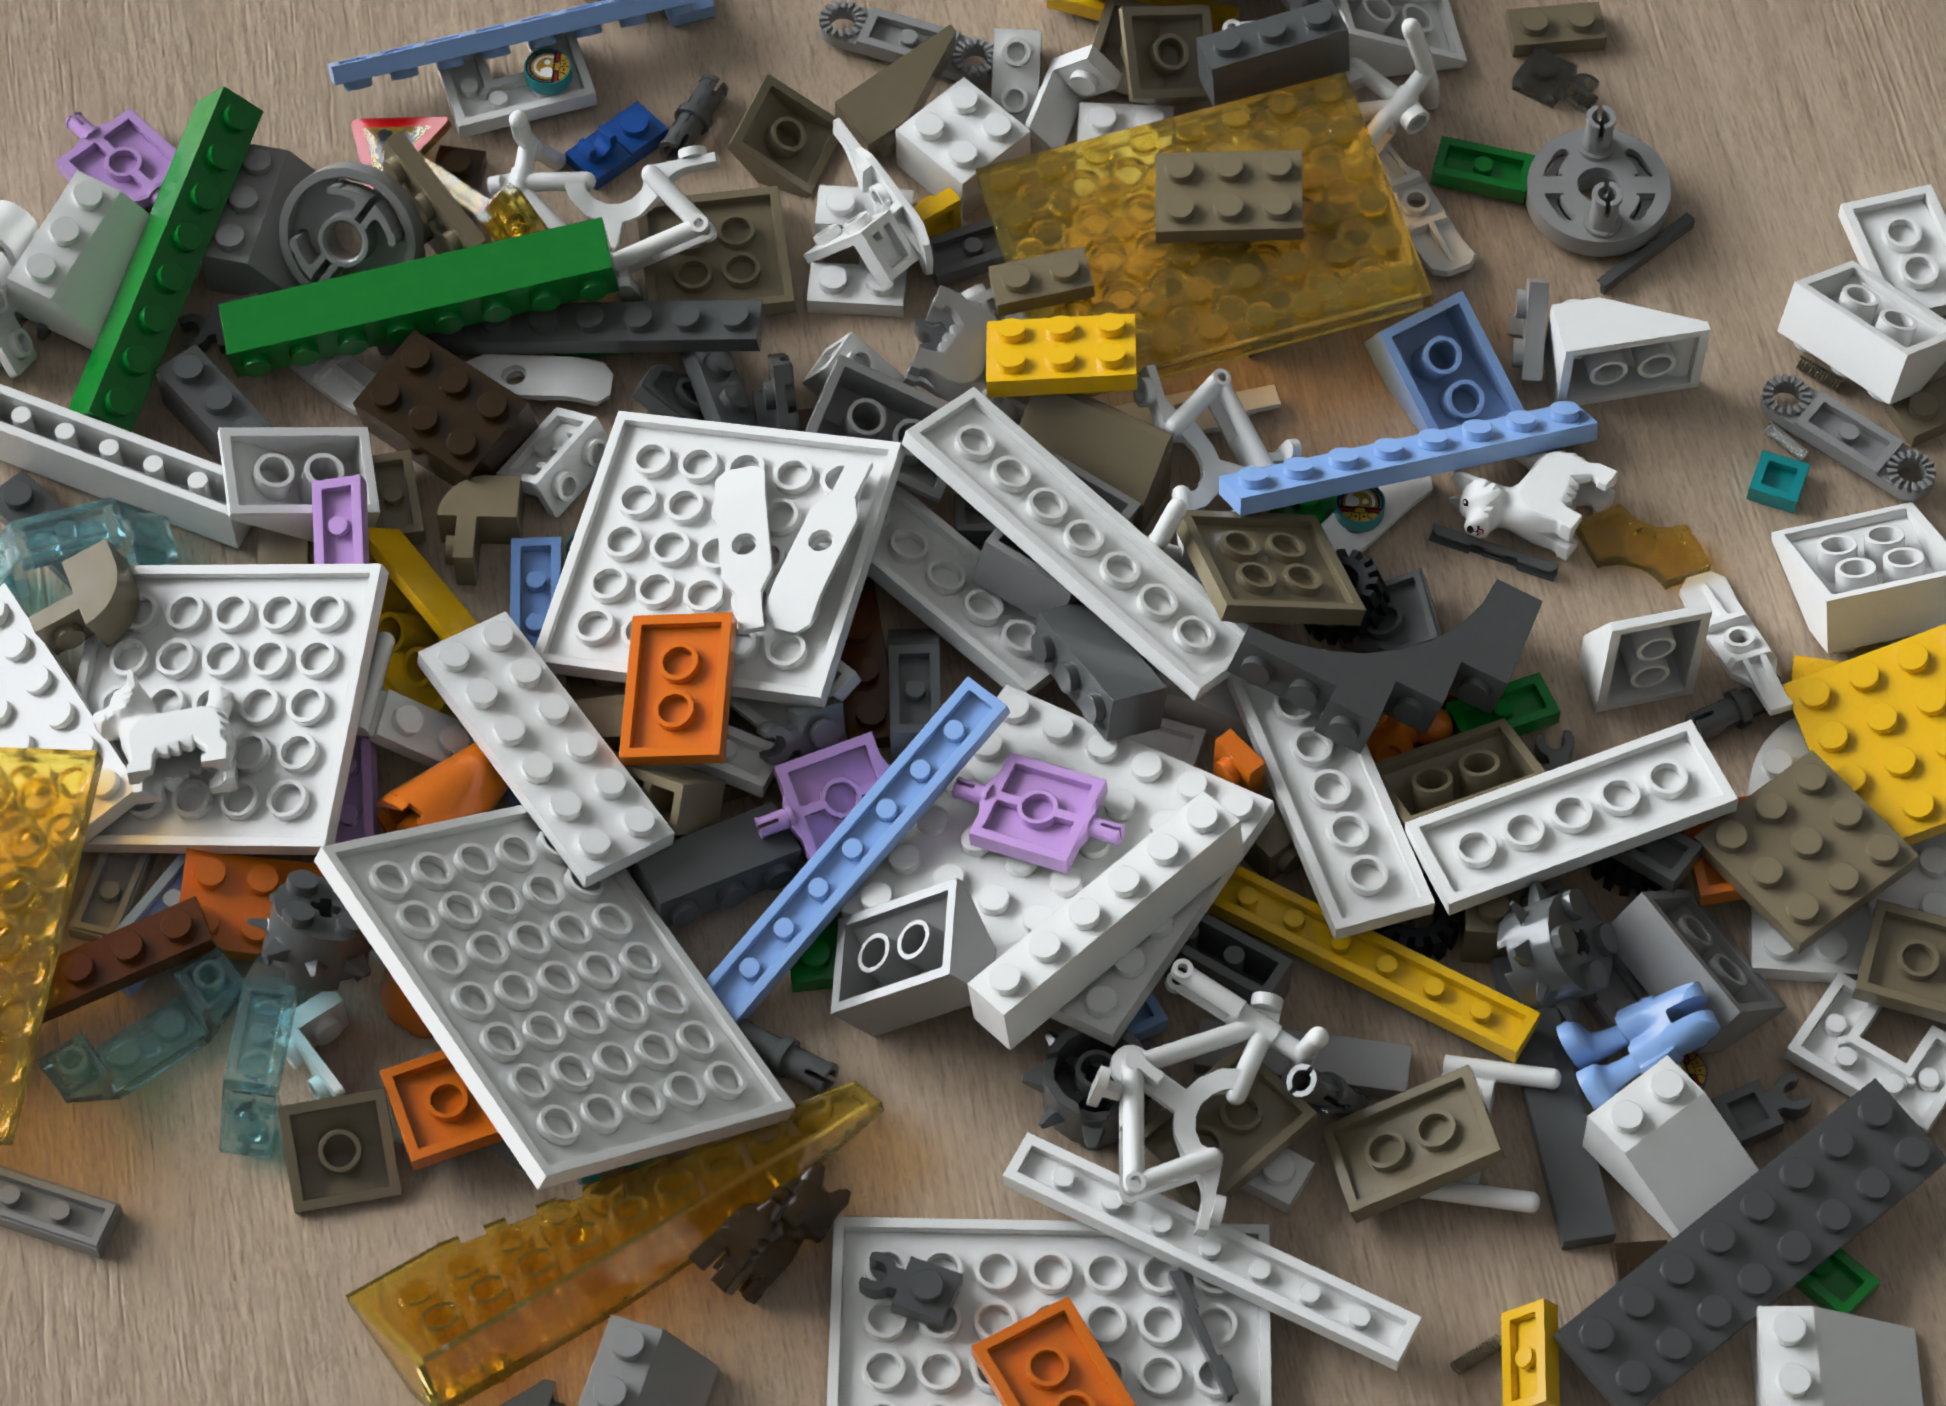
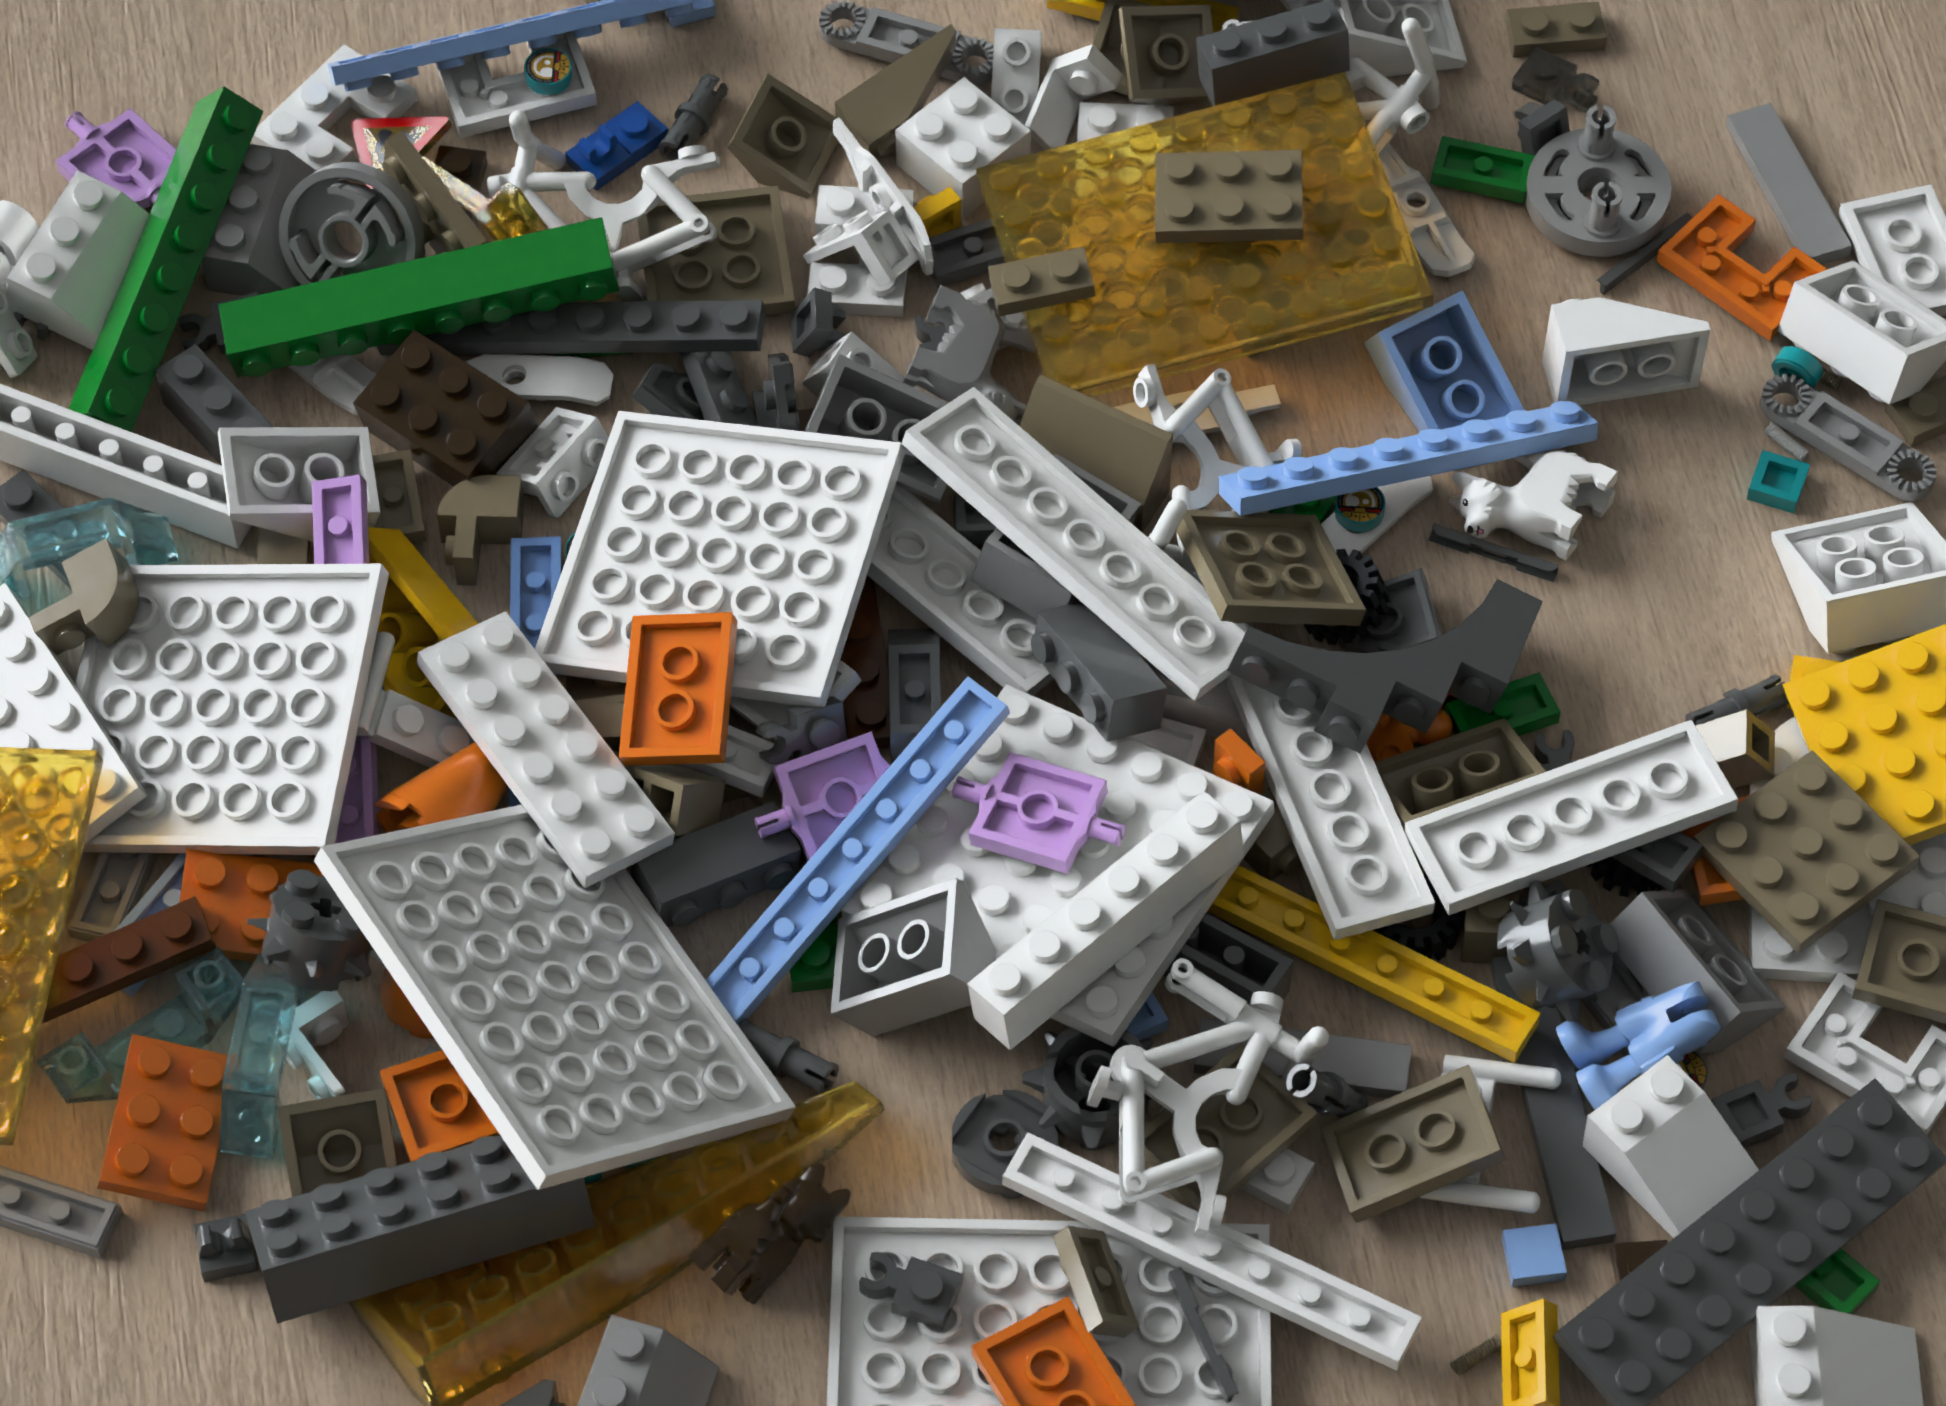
(165, 1124): none -> orange plate
(170, 742): white animal -> none
(225, 1248): none -> dark grey tile
(317, 104): none -> white plate
(407, 1225): none -> dark grey brick
(743, 522): white piece -> none
(807, 571): white piece -> none
(814, 323): none -> dark grey tile
(983, 1119): none -> dark grey plate
(1061, 355): yellow plate -> none
(1095, 1281): none -> dark tan plate
(1529, 323): light grey plate -> none
(1534, 1255): none -> light blue tile
(1541, 124): none -> dark grey tile
(1644, 657): white slope -> none
(1662, 552): clear yellow tile -> none
(1705, 261): none -> orange plate
(1741, 747): none -> dark tan brick
(1746, 662): white piece -> none
(1788, 184): none -> light grey tile
(1799, 363): none -> teal tile

